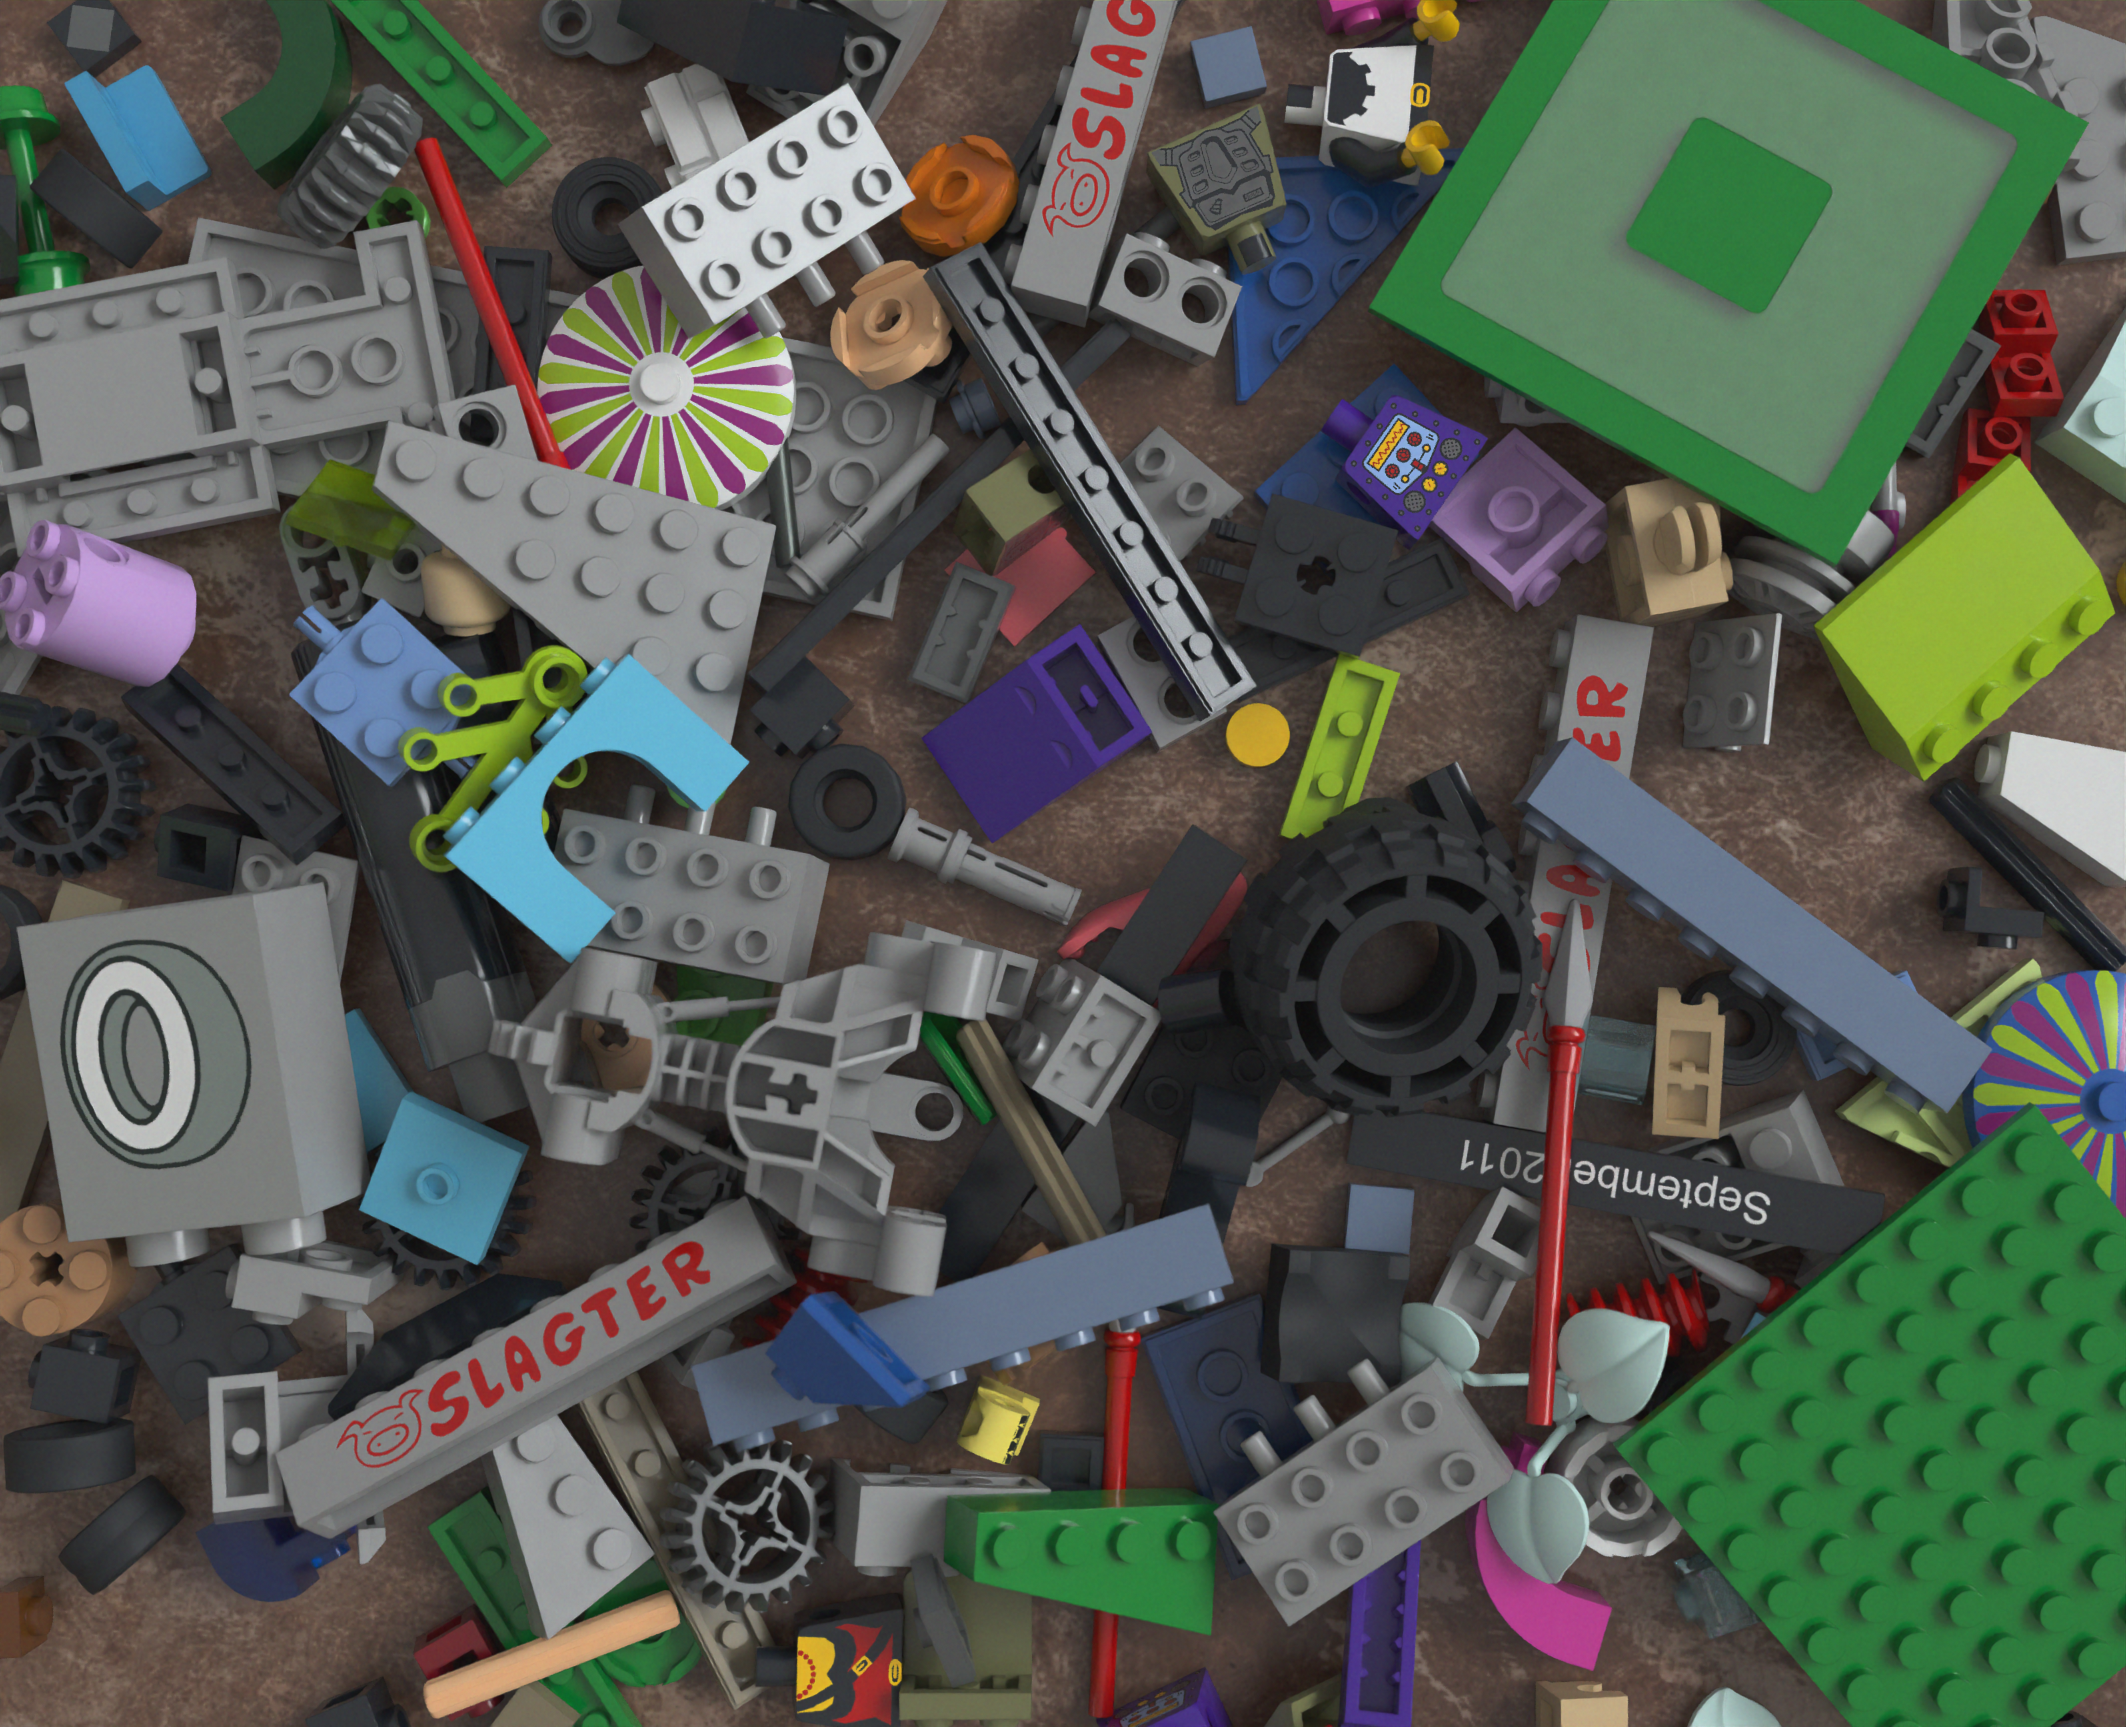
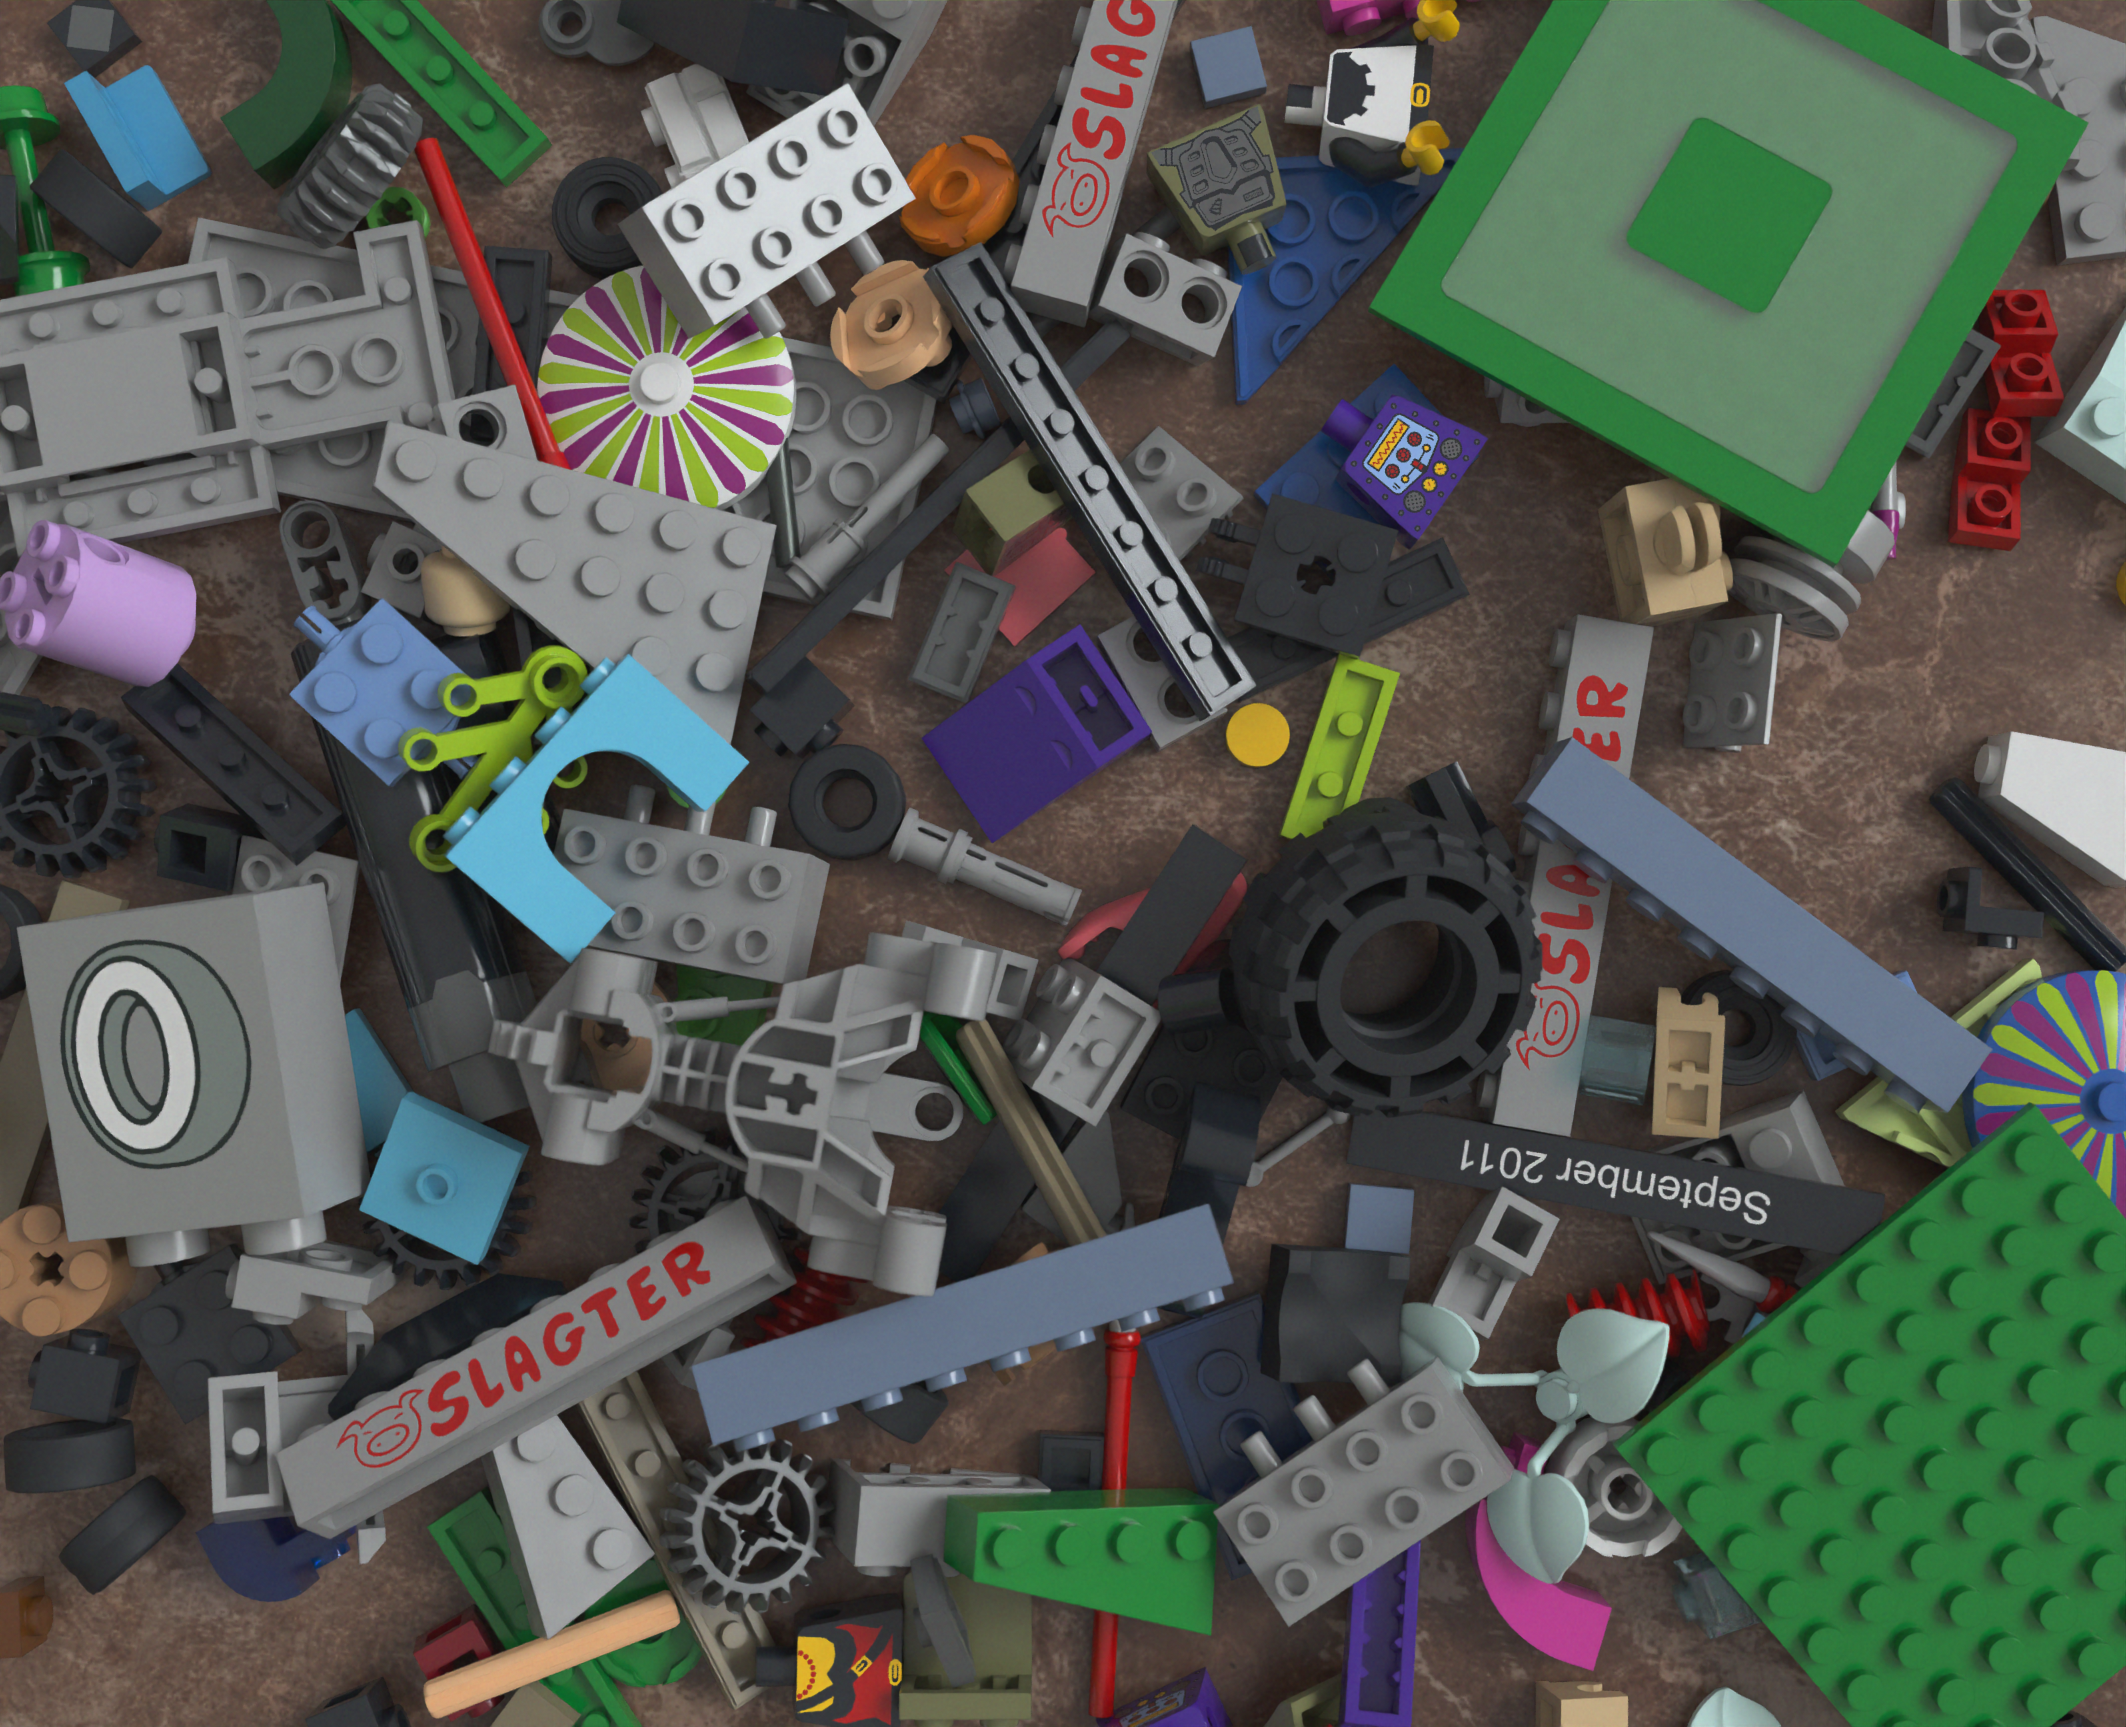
(349, 513): clear neon green piece -> none
(840, 1359): blue slope -> none
(997, 1421): light yellow leg -> none
(1521, 521): lavender plate -> none
(1567, 1004): red piece -> none
(1963, 620): lime slope -> none

